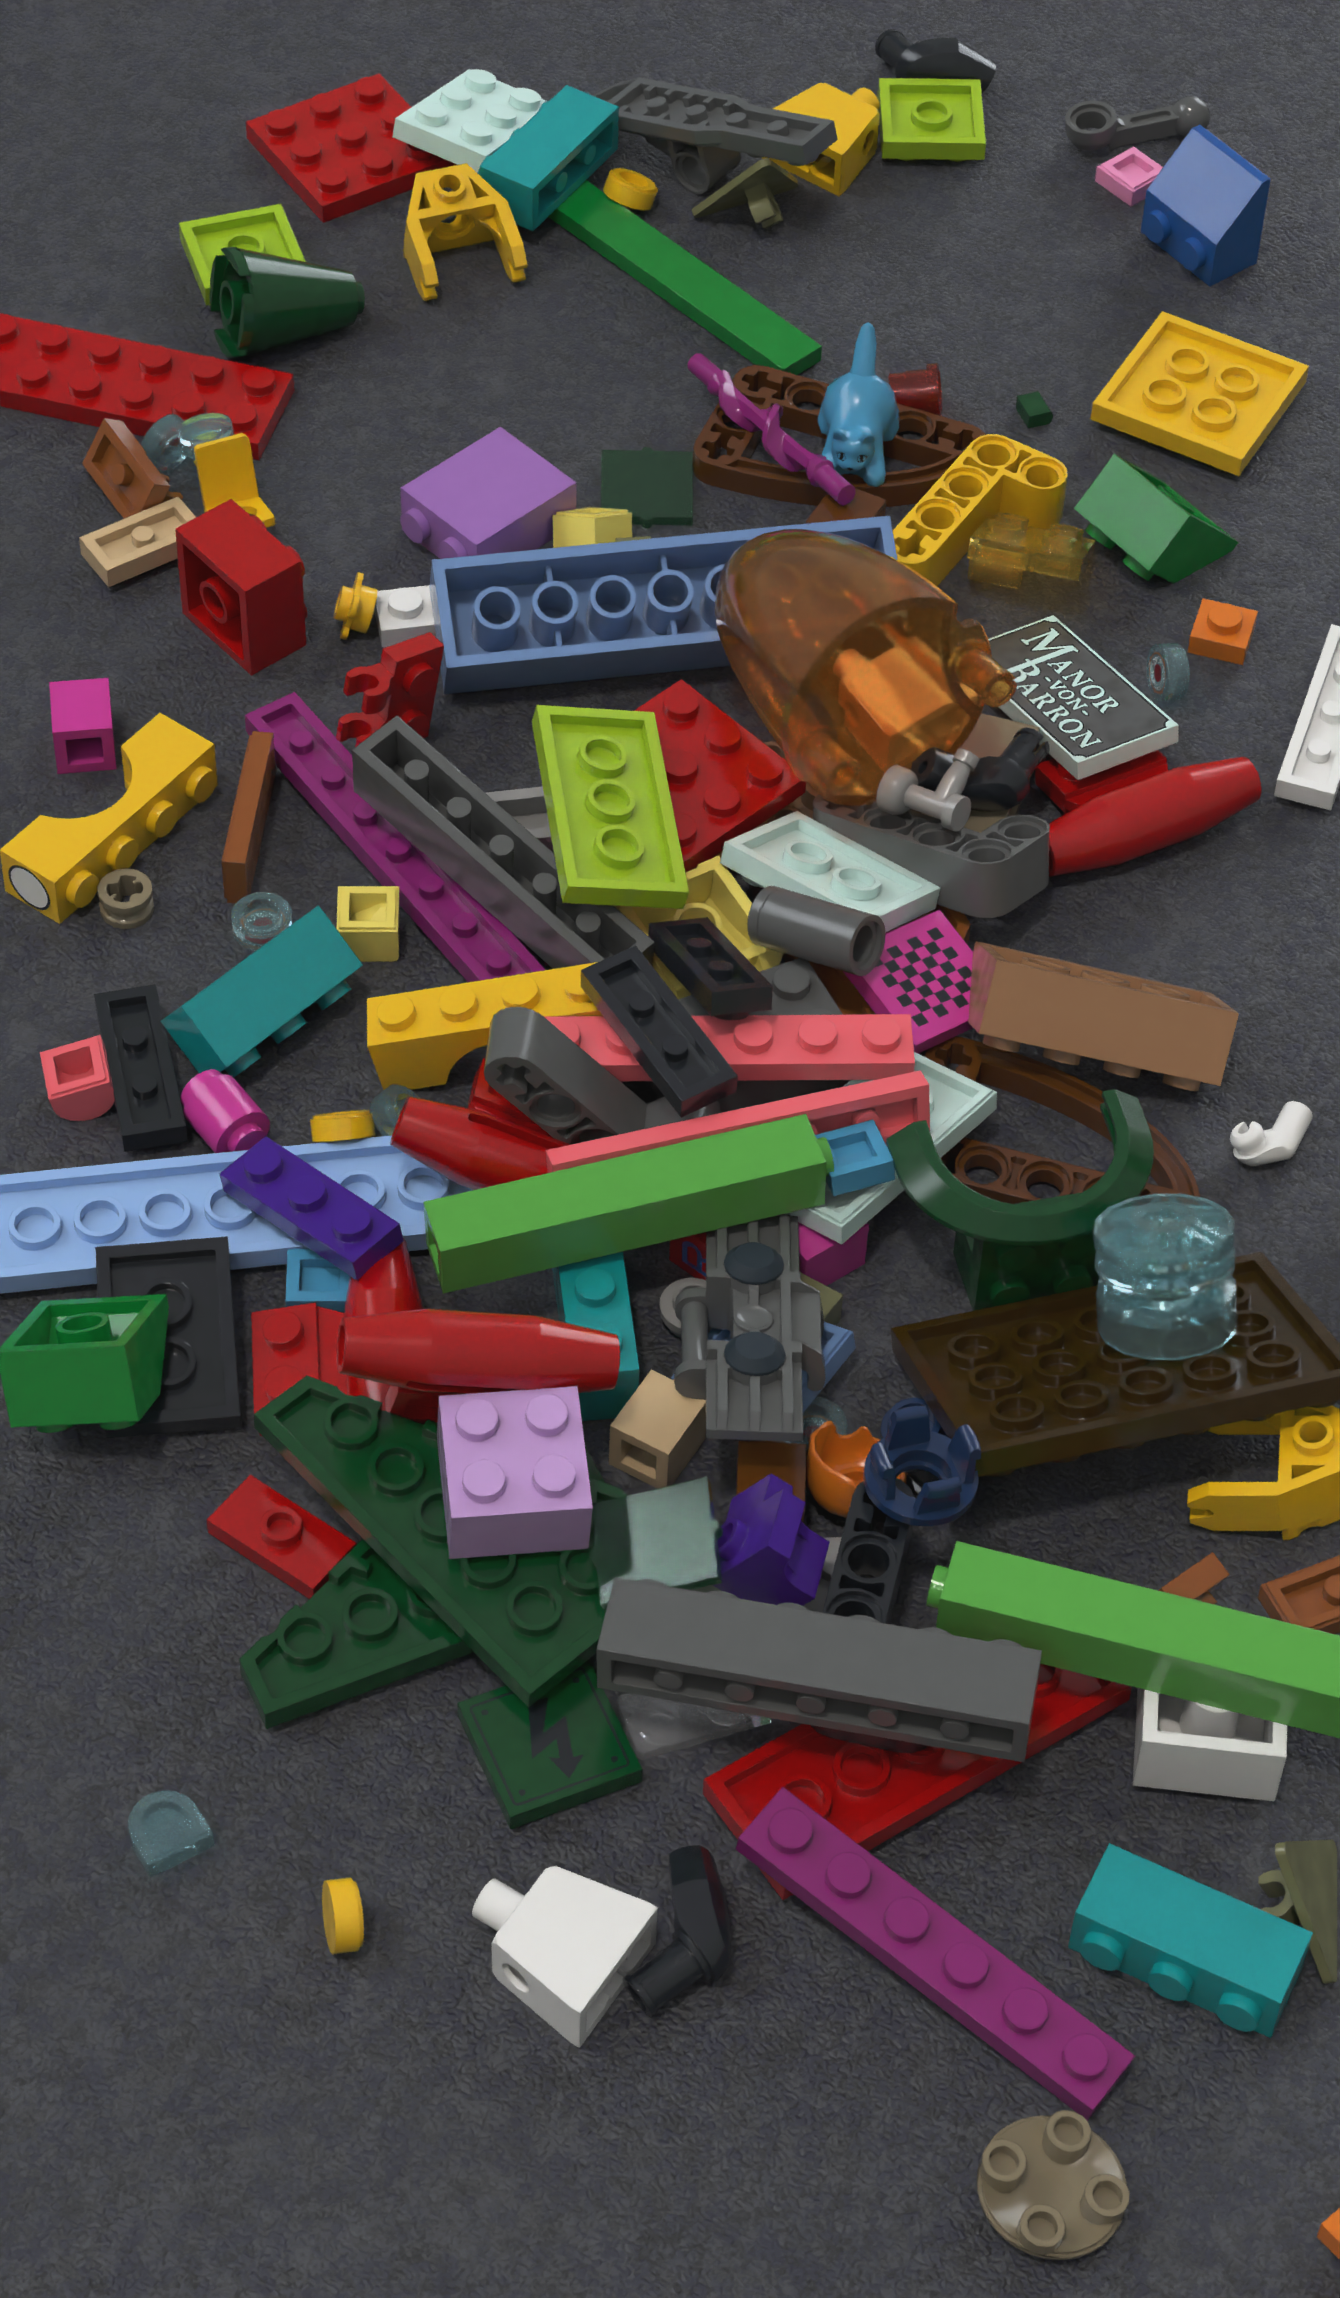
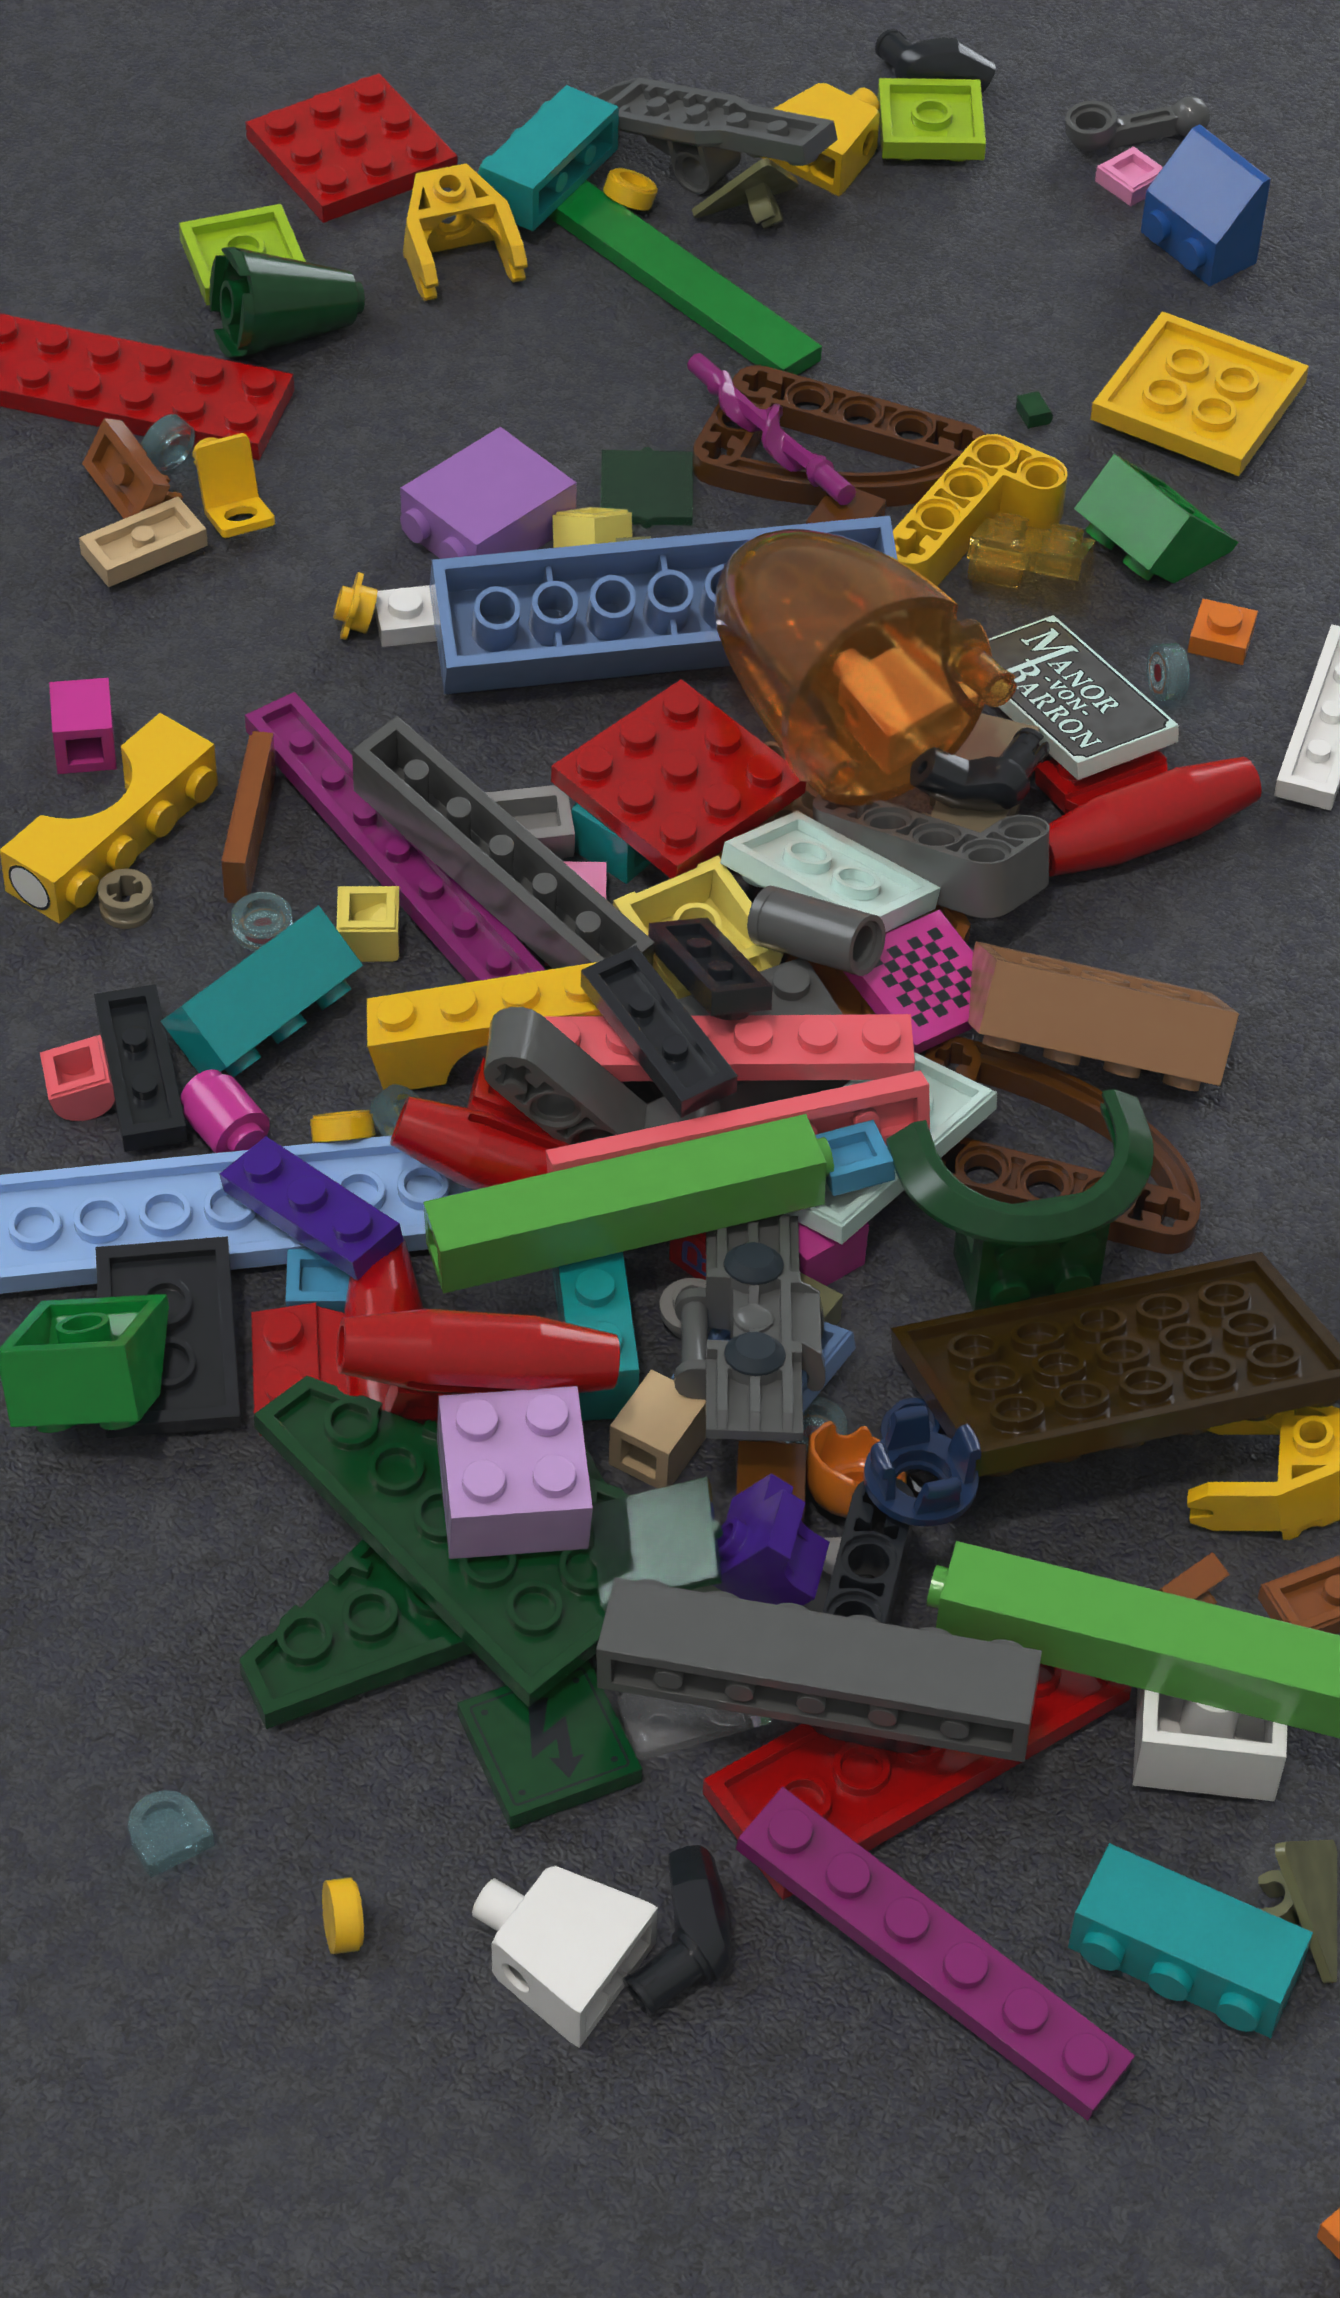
(203, 429): clear light blue tile -> none
(241, 586): red brick -> none
(279, 1536): red plate -> none
(397, 686): red plate -> none
(467, 118): light aqua plate -> none
(609, 807): lime plate -> none
(859, 415): dark azure animal -> none
(900, 792): light grey piece -> none
(919, 388): clear red piece -> none
(1052, 2186): dark tan dish -> none
(1166, 1276): clear light blue wheel -> none
(1277, 1144): white arm -> none

